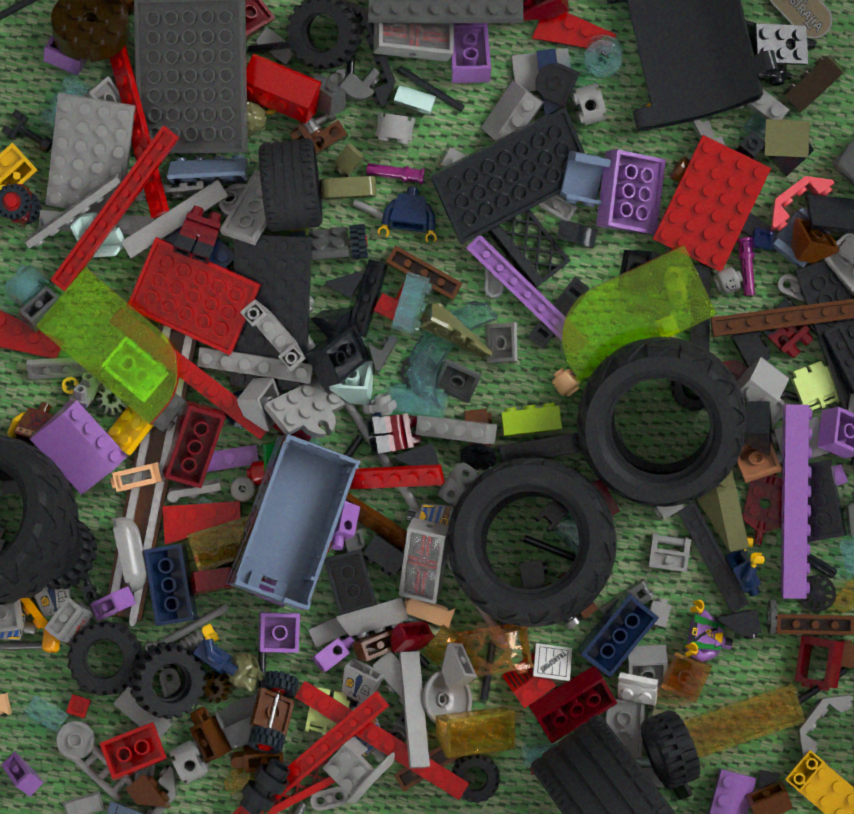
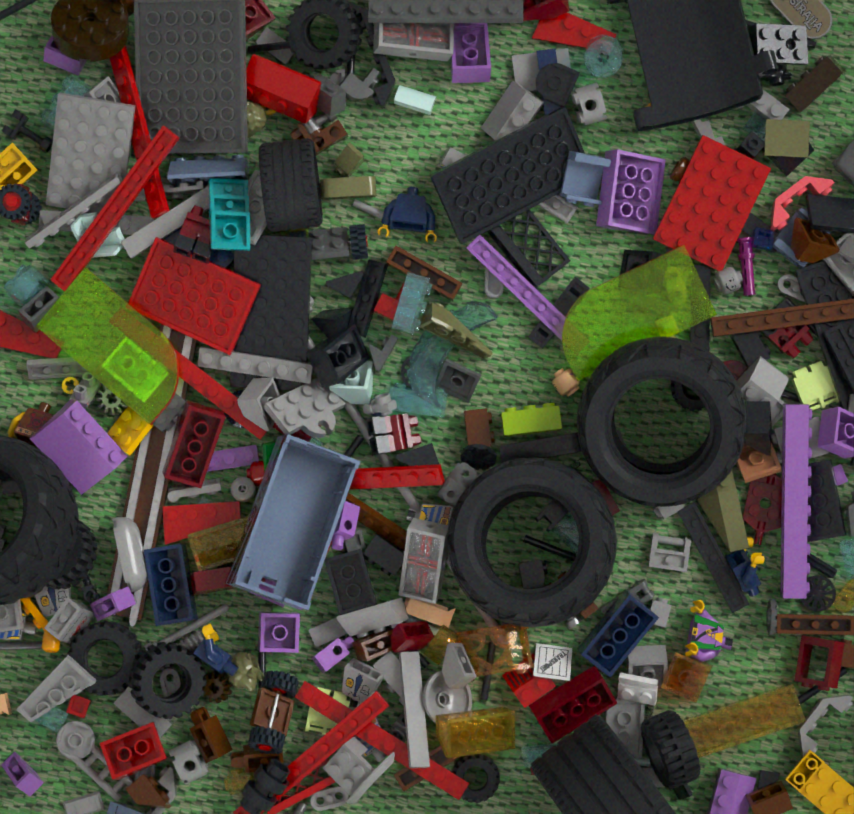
(61, 684): none -> light grey wing
(136, 477): light nougat window -> none
(229, 214): none -> teal slope
(236, 721): dark grey piece -> none
(275, 332): light grey slope -> none
(395, 127): light grey brick -> none
(405, 174): magenta pin -> none
(430, 88): black bar -> none
(456, 429): light grey brick -> none
(502, 342): light grey slope -> none
(576, 234): black arch -> none
(742, 623): black slope -> none

